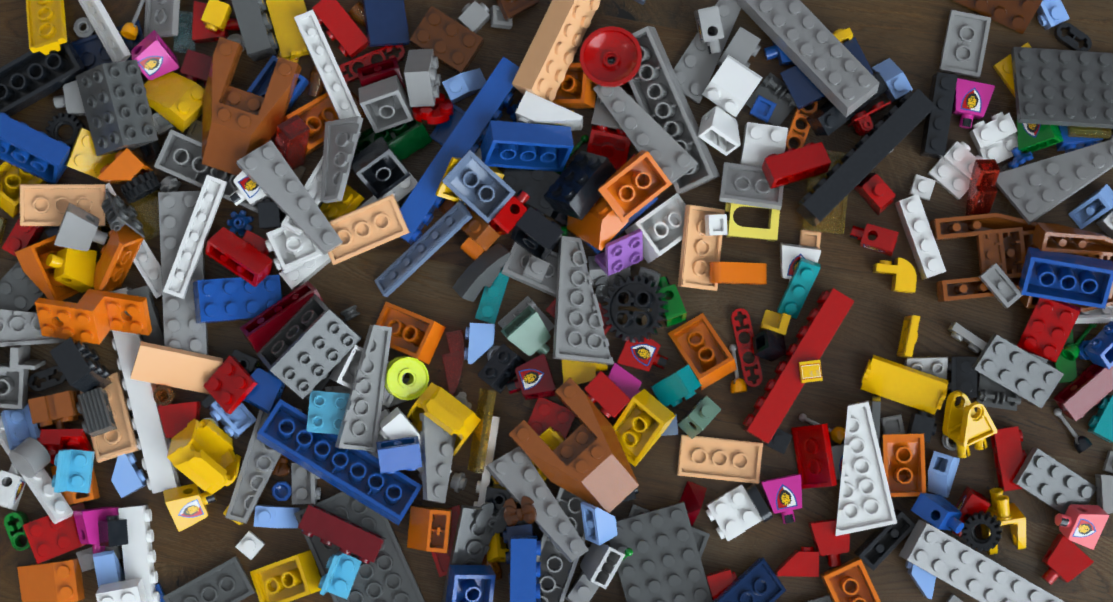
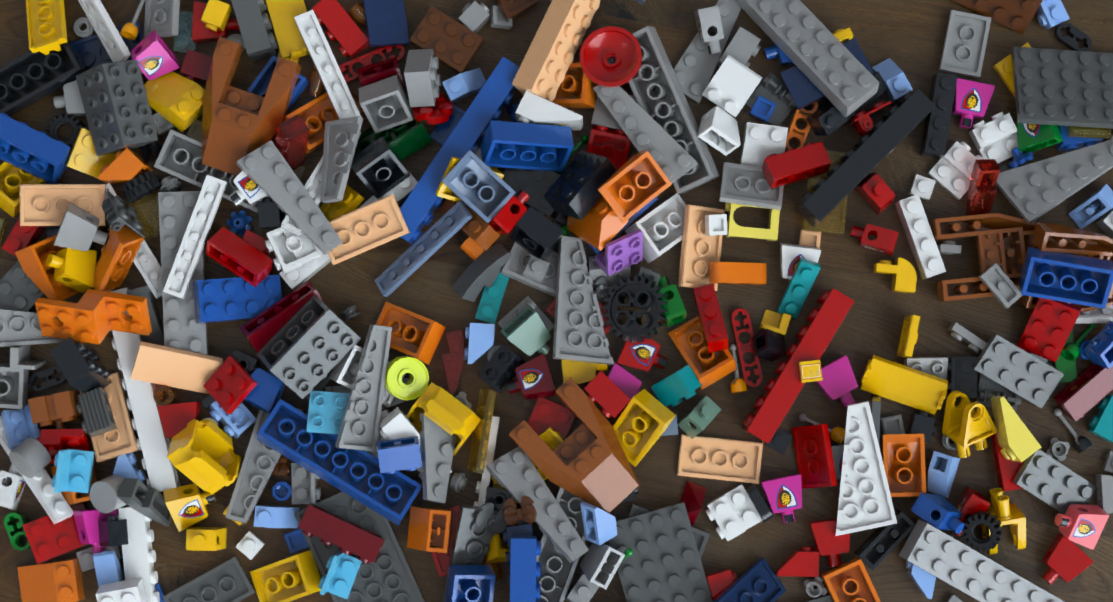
(105, 492): none -> light grey piece
(145, 500): none -> dark grey slope
(206, 538): none -> yellow torso
(295, 541): none -> blue tile
(710, 318): none -> red brick
(811, 591): none -> light grey plate
(838, 381): none -> dark pink torso
(949, 248): none -> light grey plate
(1012, 434): none -> light yellow slope
(1061, 454): none -> light grey plate

